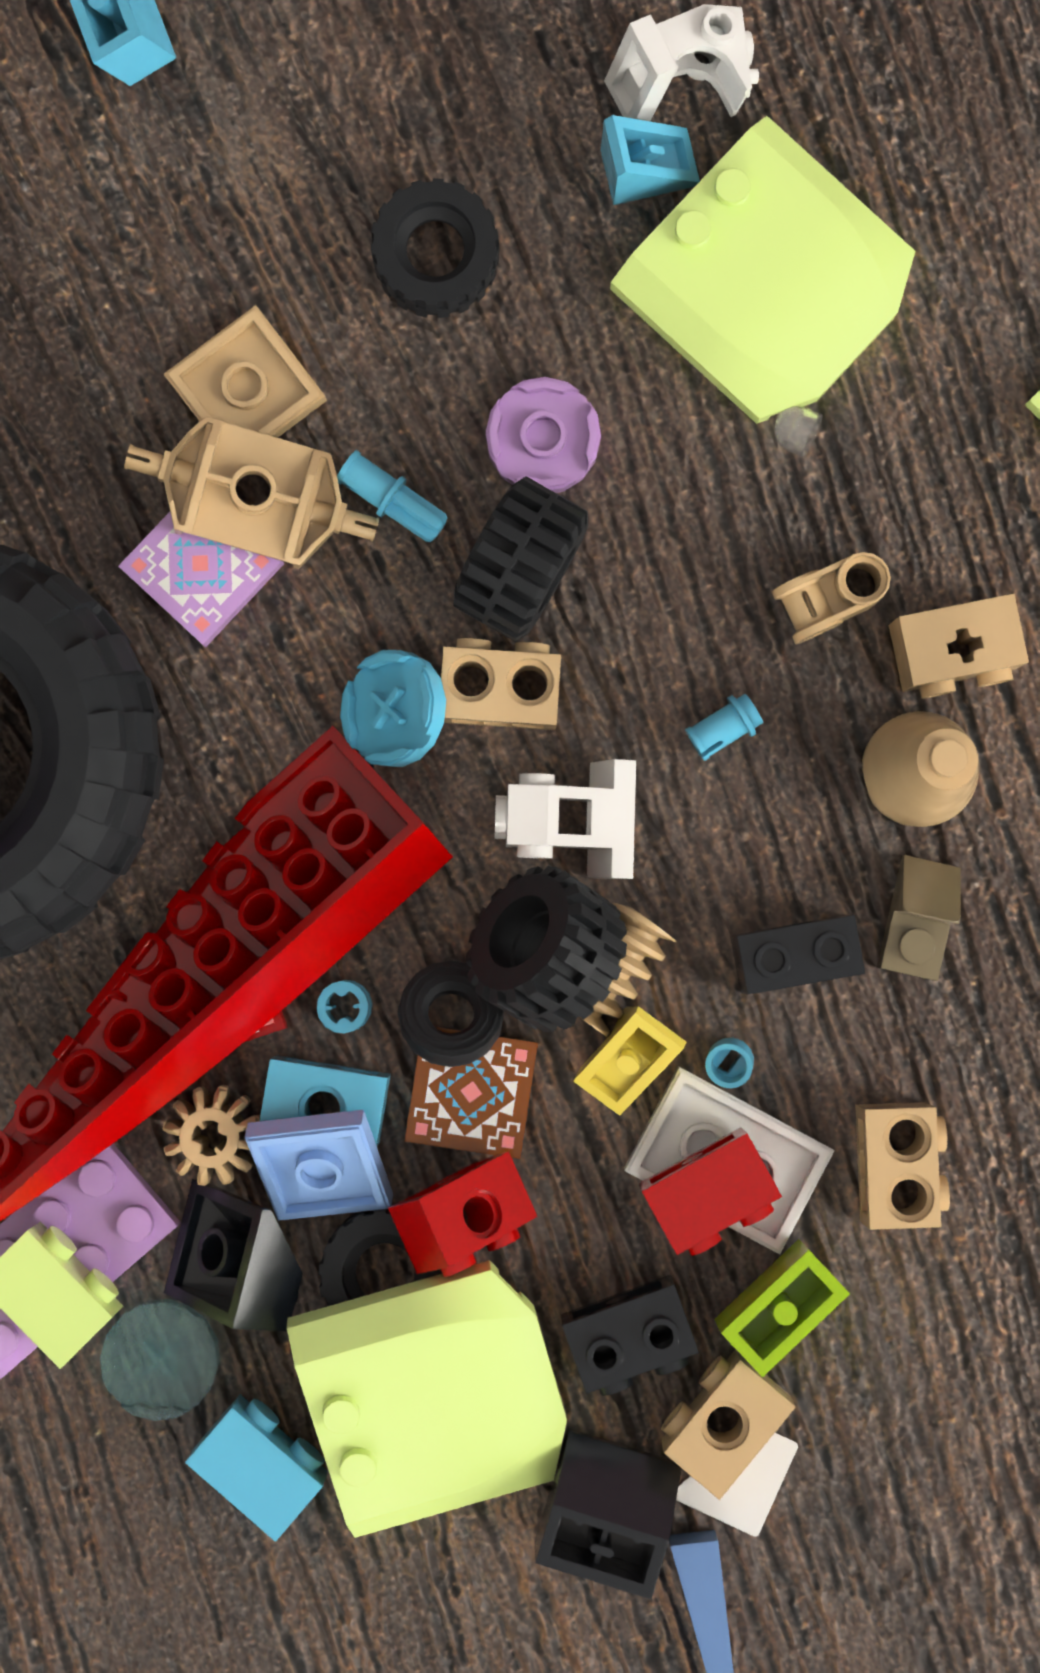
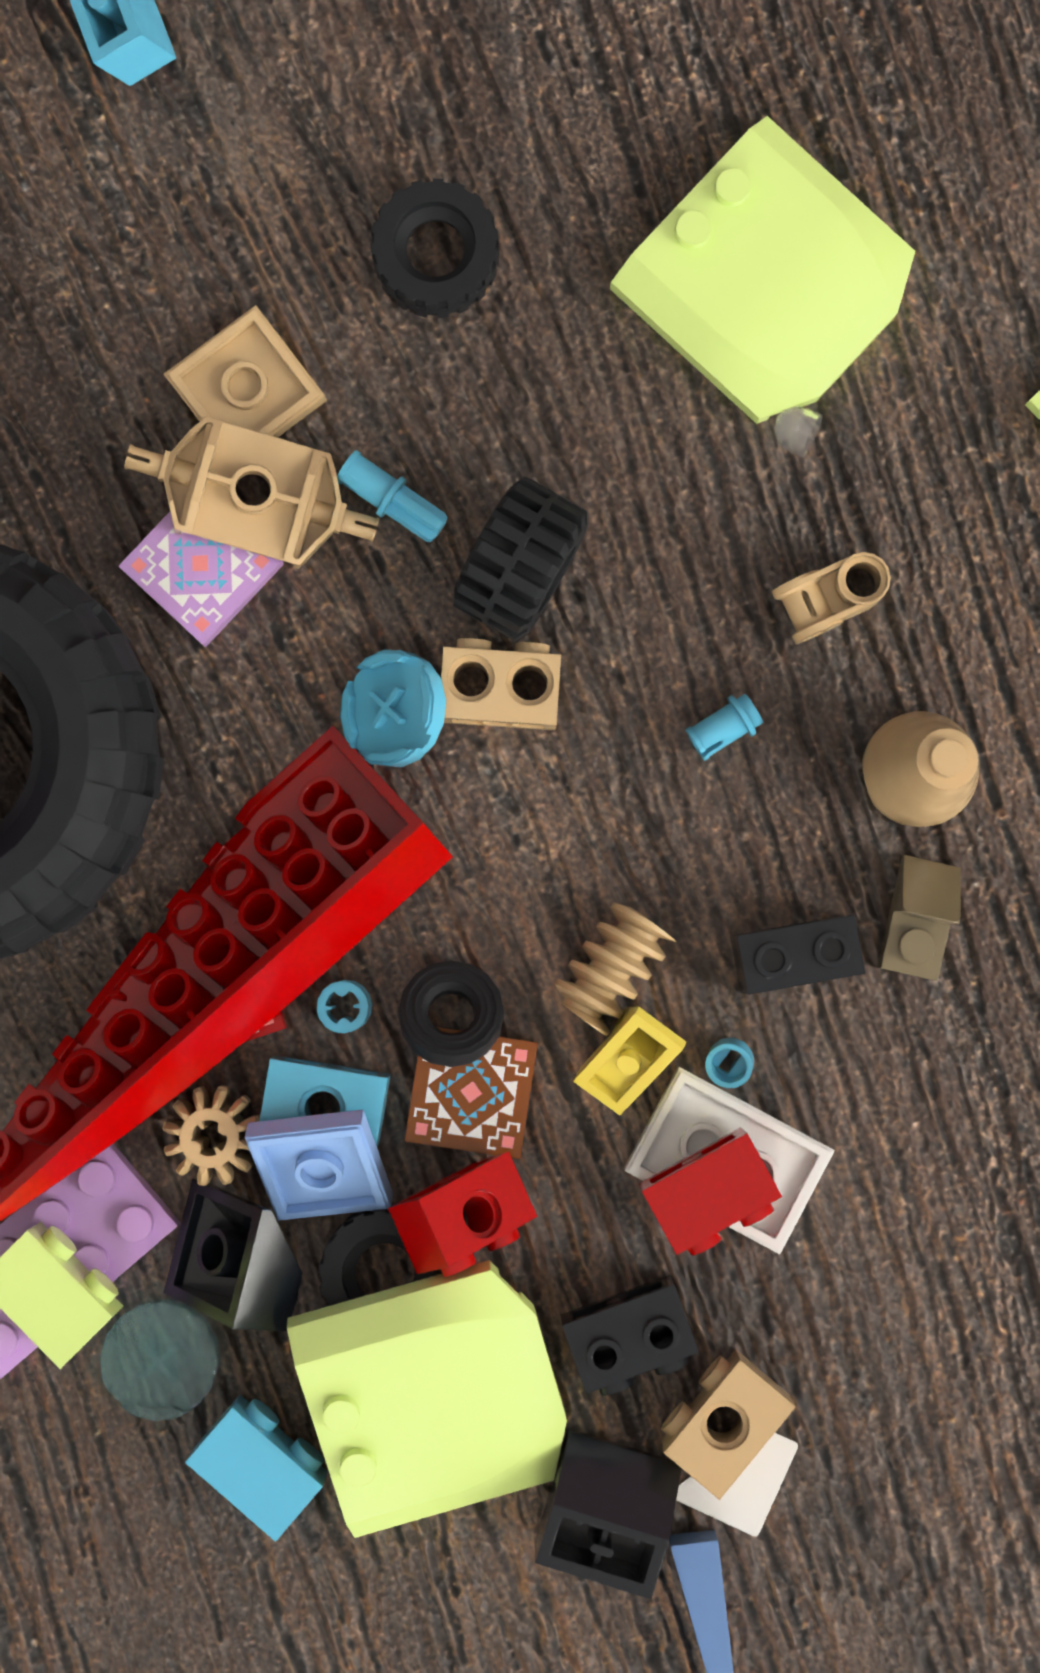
(531, 817): white tile -> none
(543, 433): lavender tile -> none
(546, 949): black tyre -> none
(646, 158): medium azure slope -> none
(660, 51): white tile -> none
(780, 1308): lime brick -> none
(883, 1167): tan brick -> none
(987, 625): tan brick -> none

